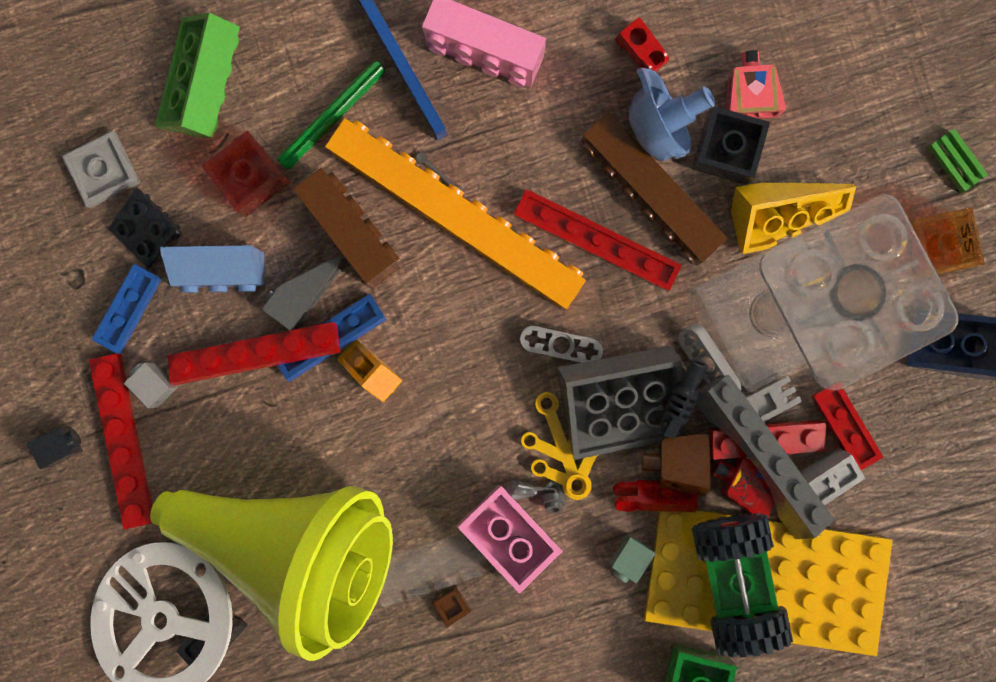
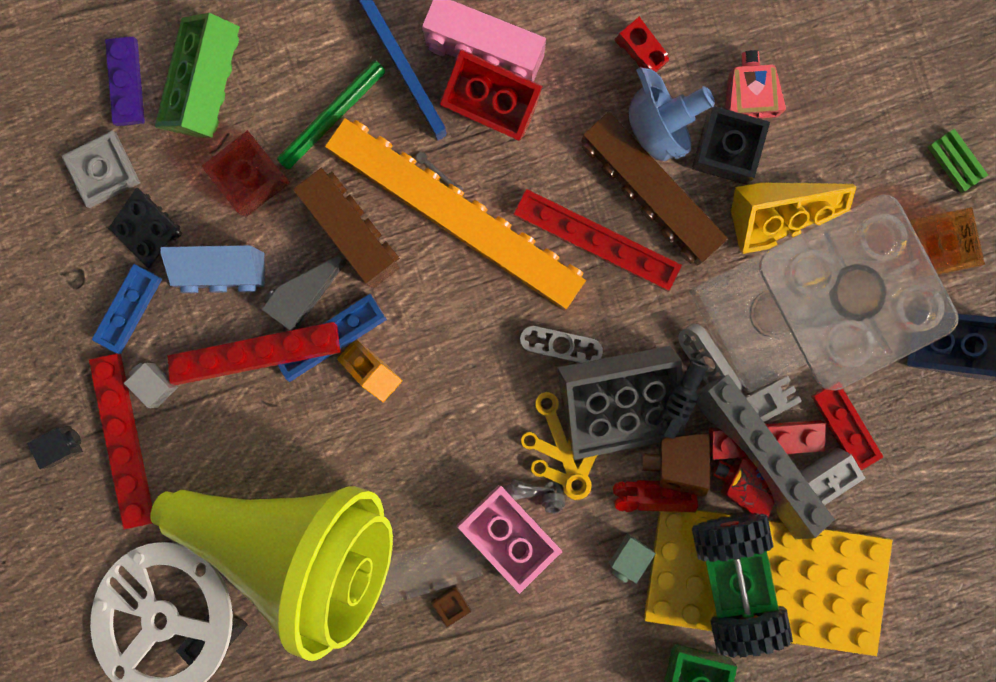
(125, 81): none -> dark purple plate
(491, 95): none -> red slope

